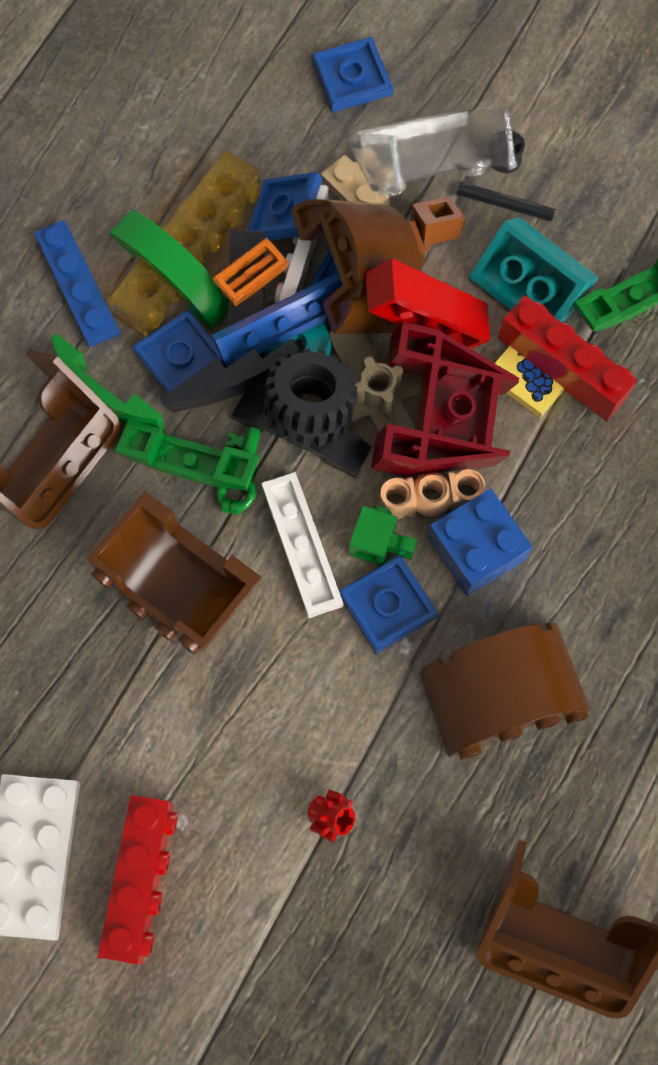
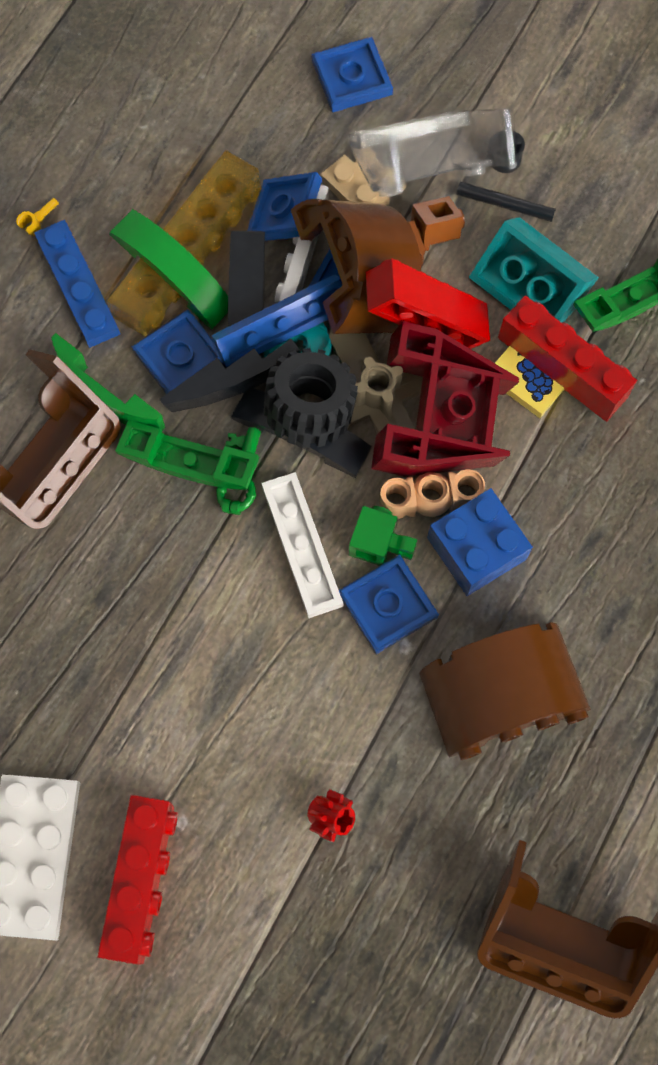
(27, 217): none -> yellow hand
(171, 575): reddish brown cylinder -> none
(257, 283): orange tile -> none

